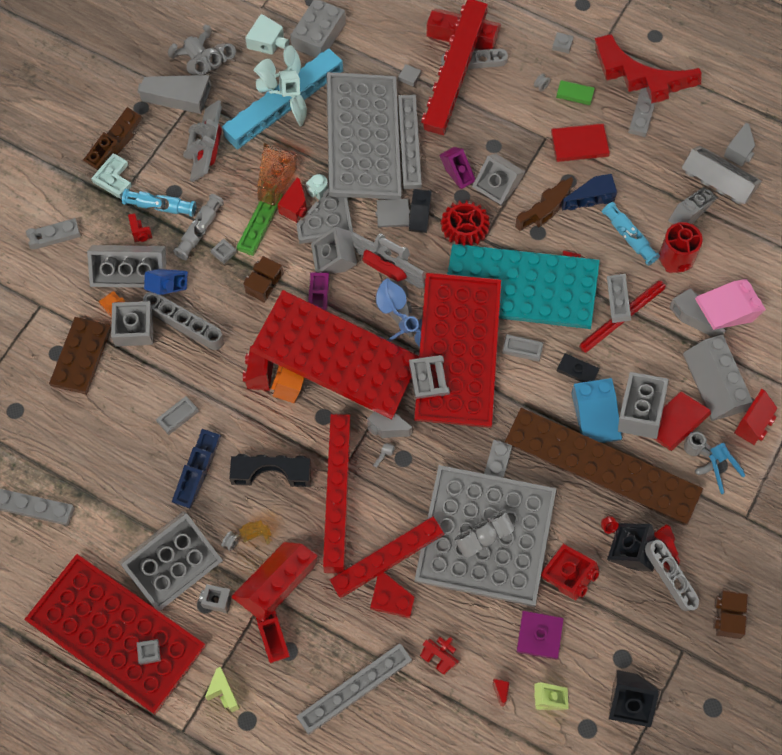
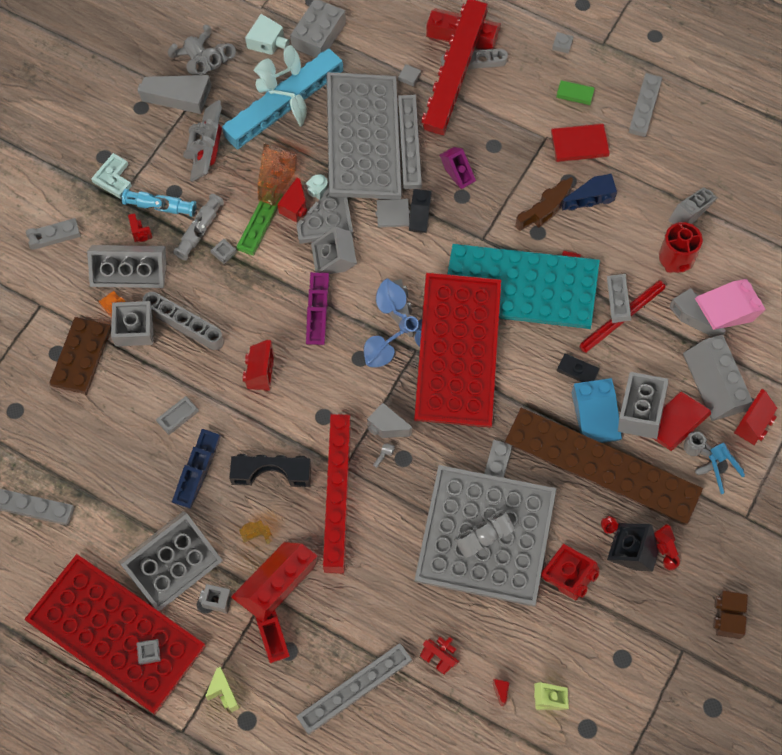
(114, 140): reddish brown slope -> none
(165, 281): blue slope -> none
(230, 540): light grey bush -> none
(265, 274): reddish brown piece -> none
(286, 384): orange brick -> none
(289, 83): light aqua brick -> none
(335, 354): red plate -> none
(378, 256): light grey piece -> none
(386, 557): red plate -> none
(391, 597): red wing -> none
(423, 380): light grey plate -> none
(466, 230): red gear -> none
(498, 178): light grey slope -> none
(522, 348): light grey tile -> none
(540, 635): magenta plate -> none
(542, 82): light grey bush -> none
(629, 231): medium azure piece -> none
(633, 699): black slope -> none
(638, 76): red arch -> none
(674, 573): light grey beam -> none
(721, 175): light grey slope -> none
(741, 147): light grey slope -> none

